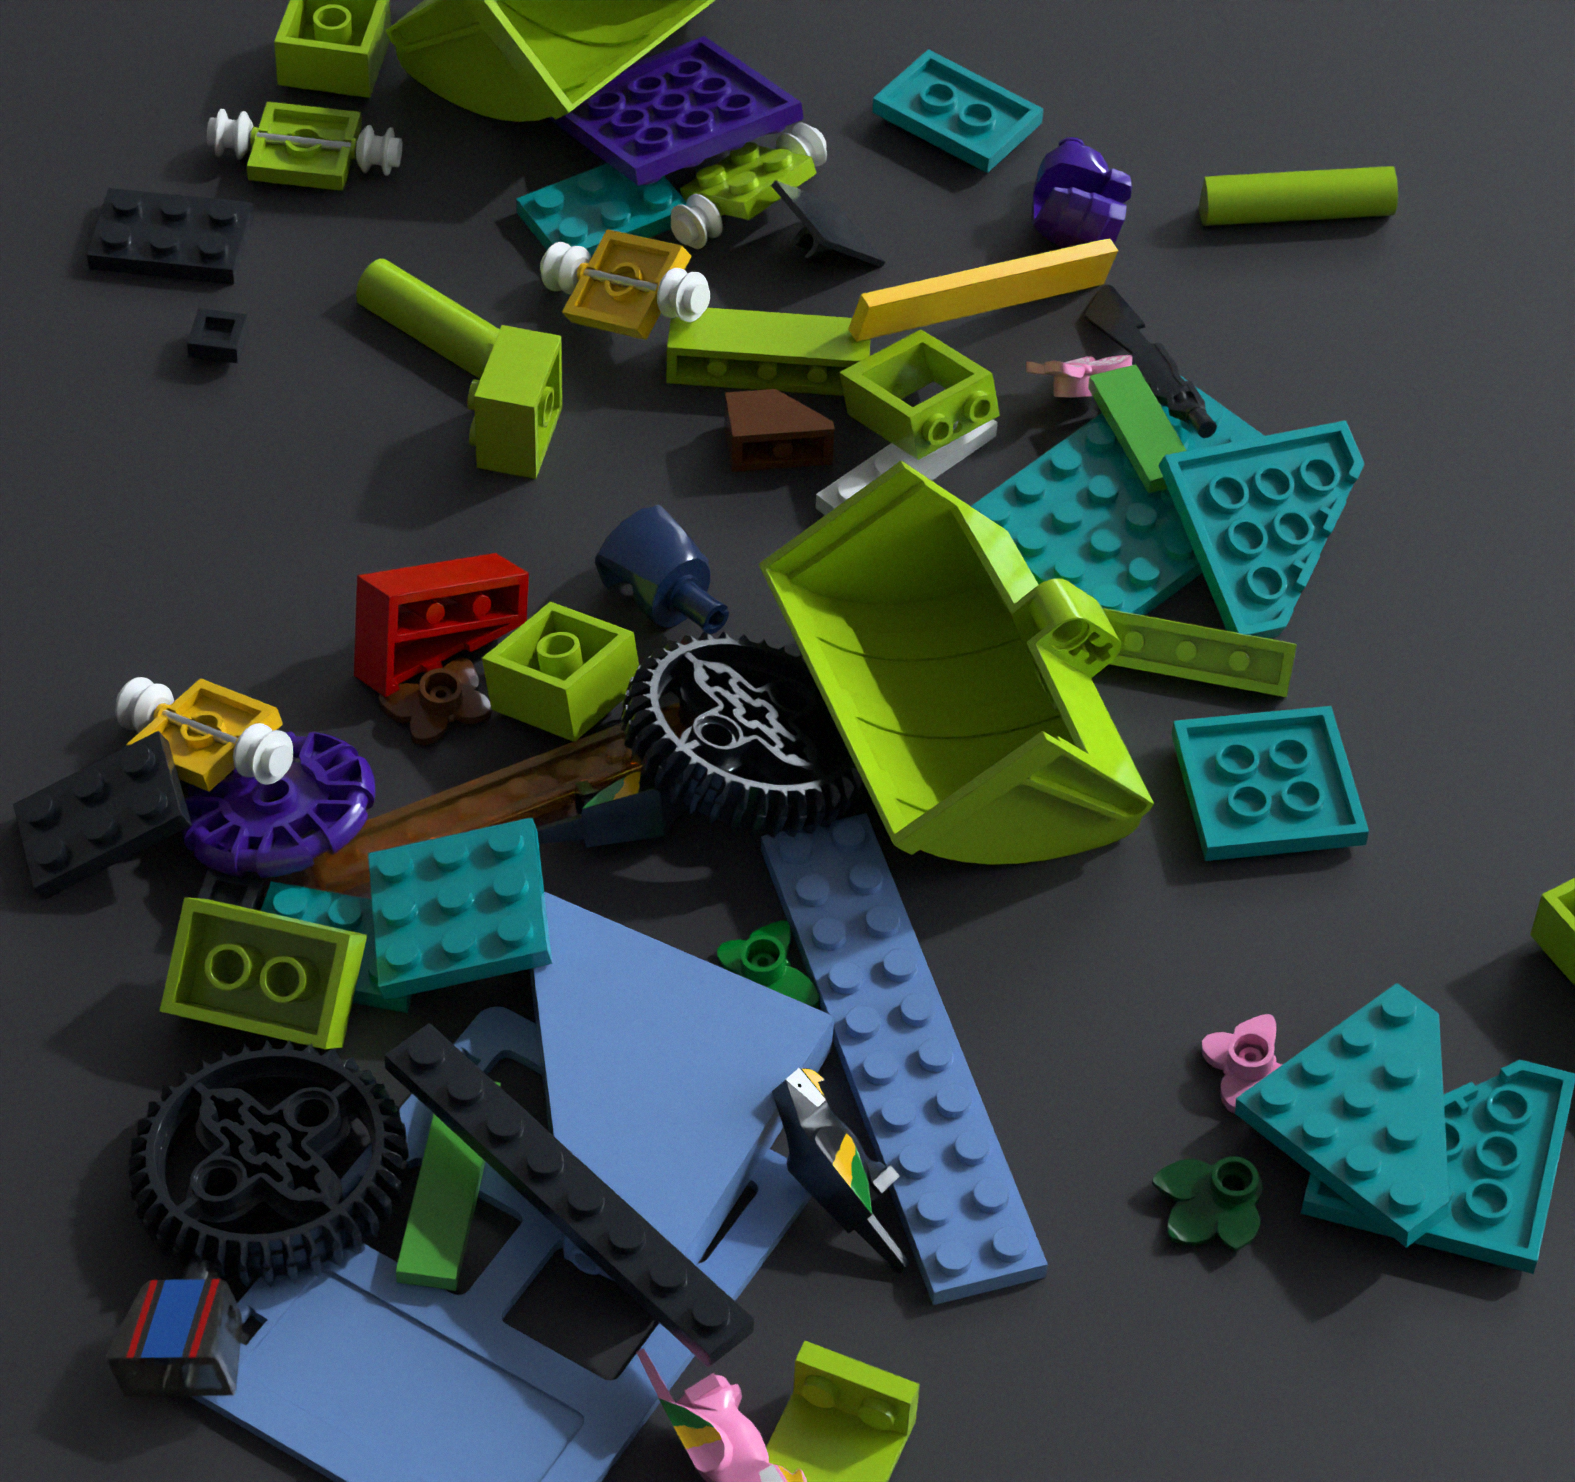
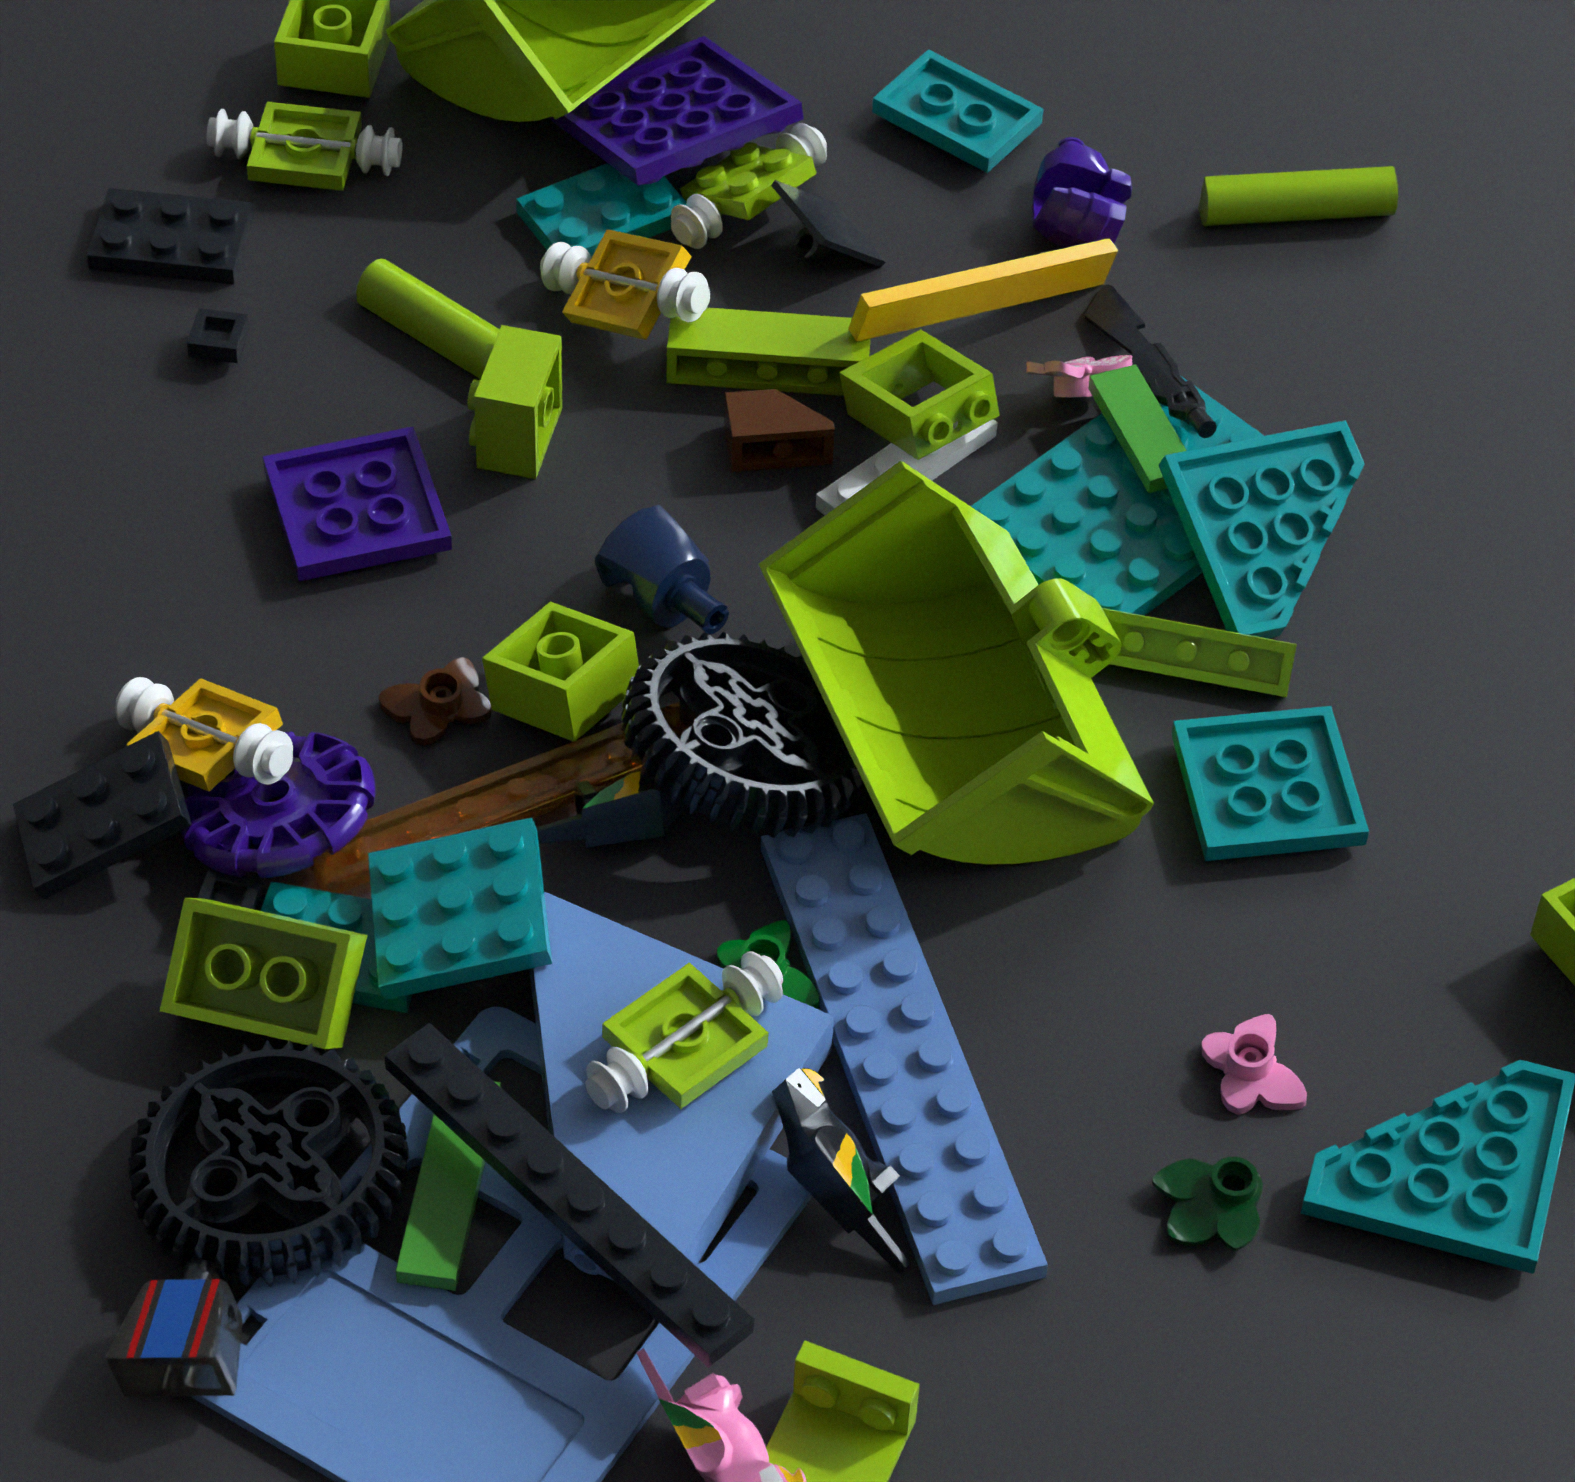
(356, 503): none -> dark purple plate
(431, 612): red wedge -> none
(685, 1034): none -> lime plate
(1366, 1113): teal plate -> none

